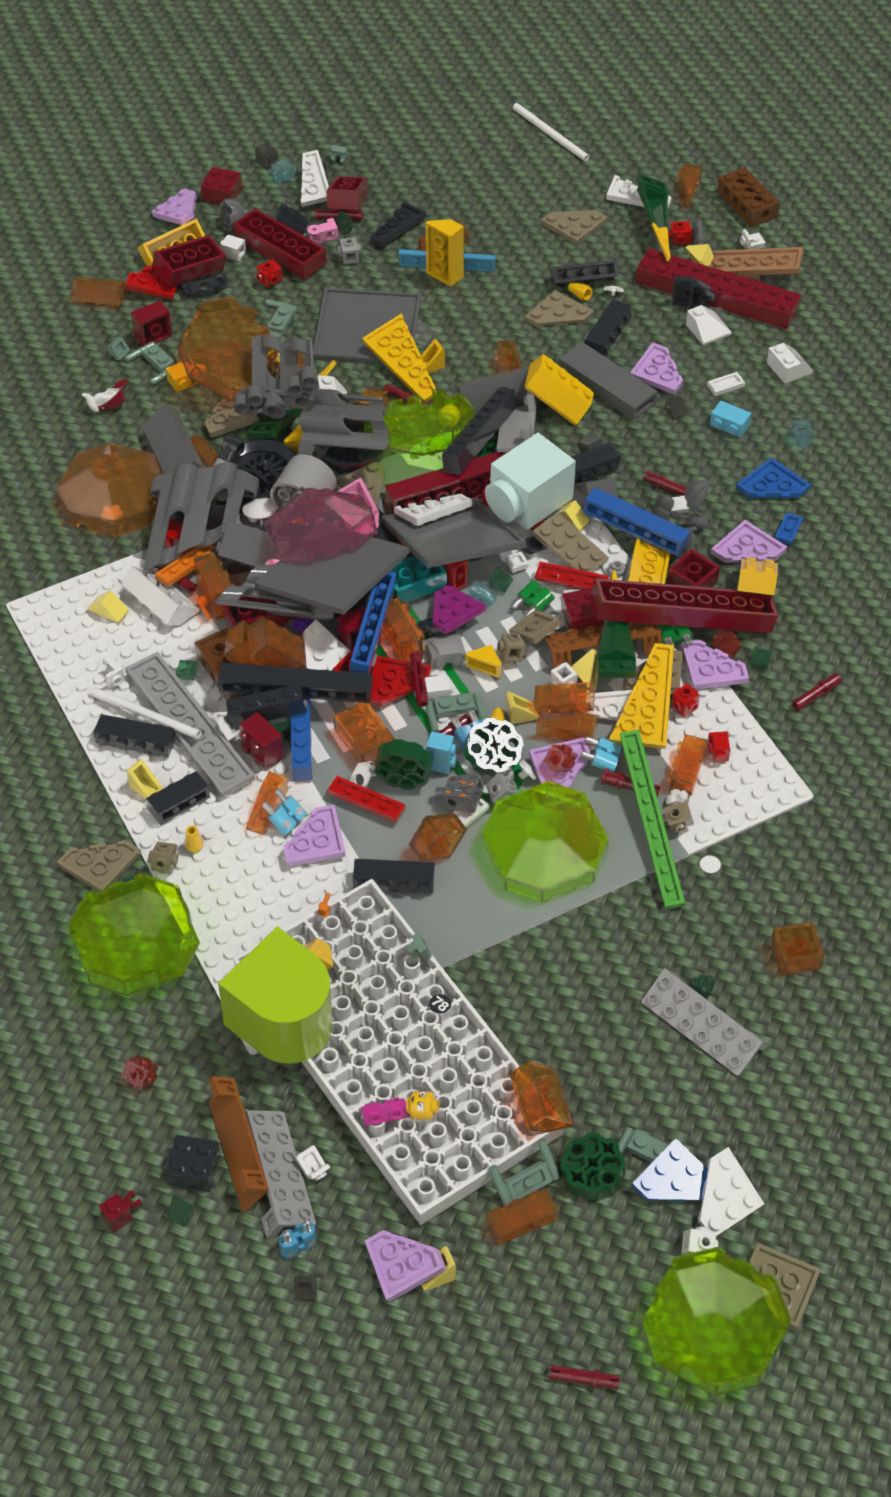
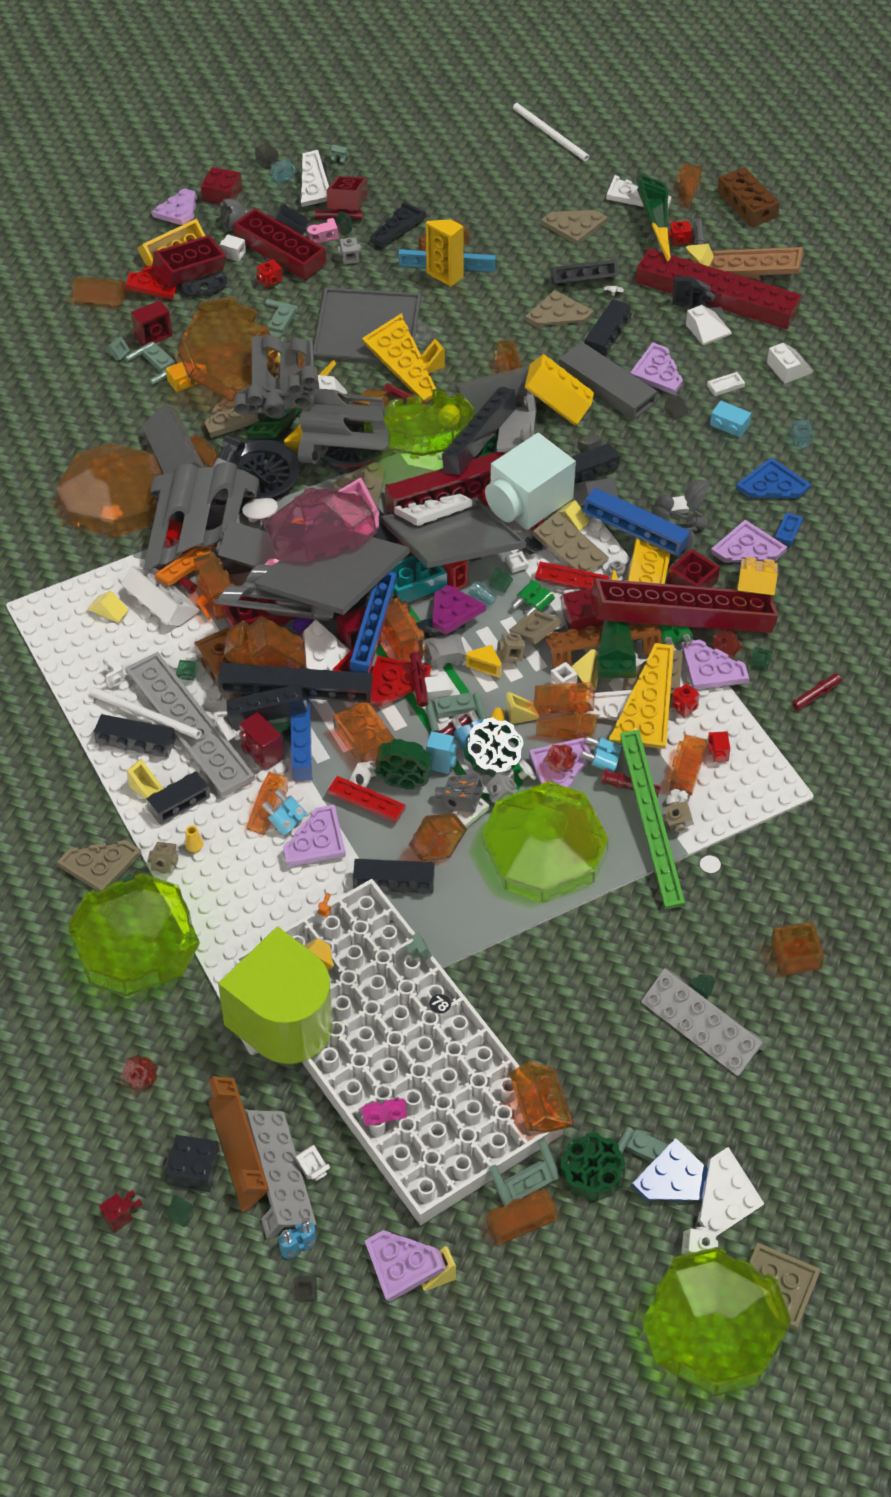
(110, 399): hair -> none
(299, 474): light grey brick -> none
(422, 1105): yellow head -> none
(582, 291): yellow cone -> none
(587, 1377): dark red pin -> none
(662, 482): dark red pin -> none
(752, 241): white bracket -> none

